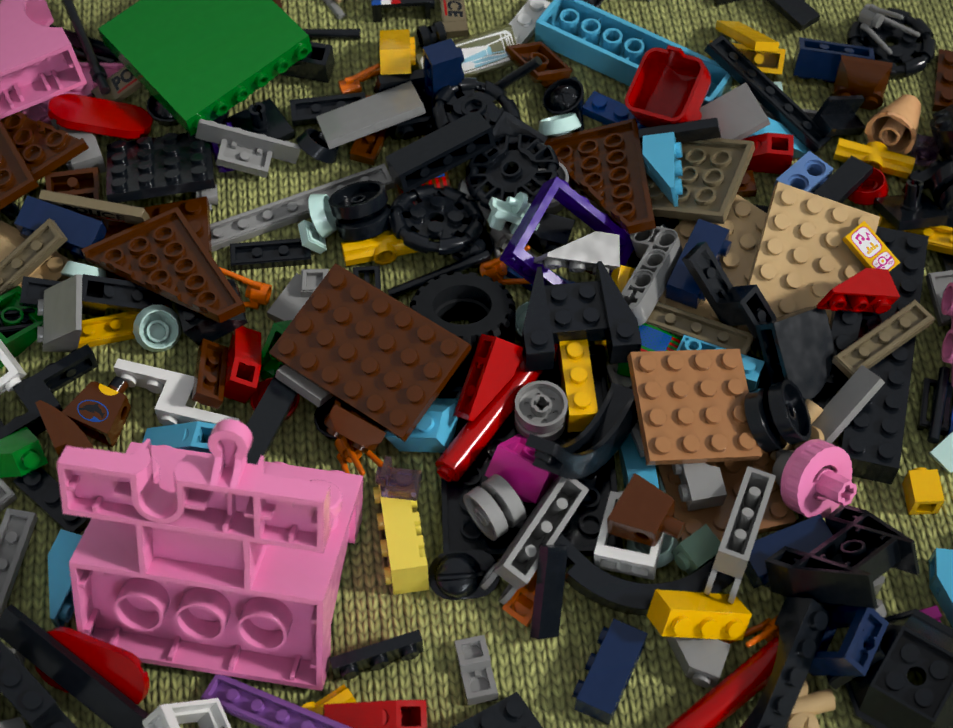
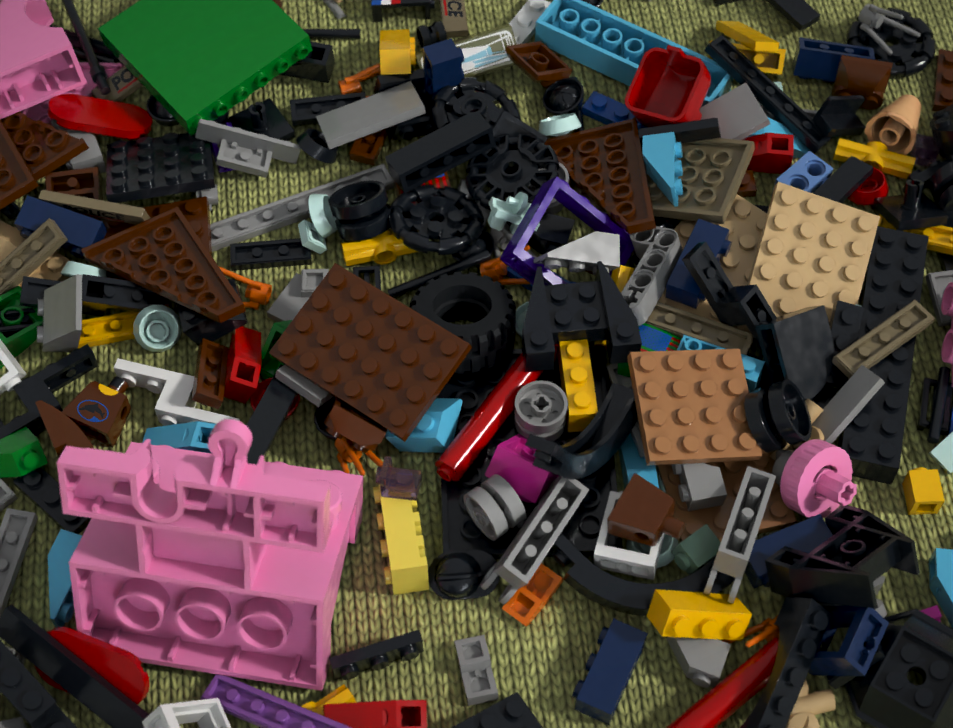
(489, 372): red slope -> none
(519, 72): black bar -> none
(549, 591): black tile -> none
(864, 292): red slope -> none
(870, 248): tile -> none

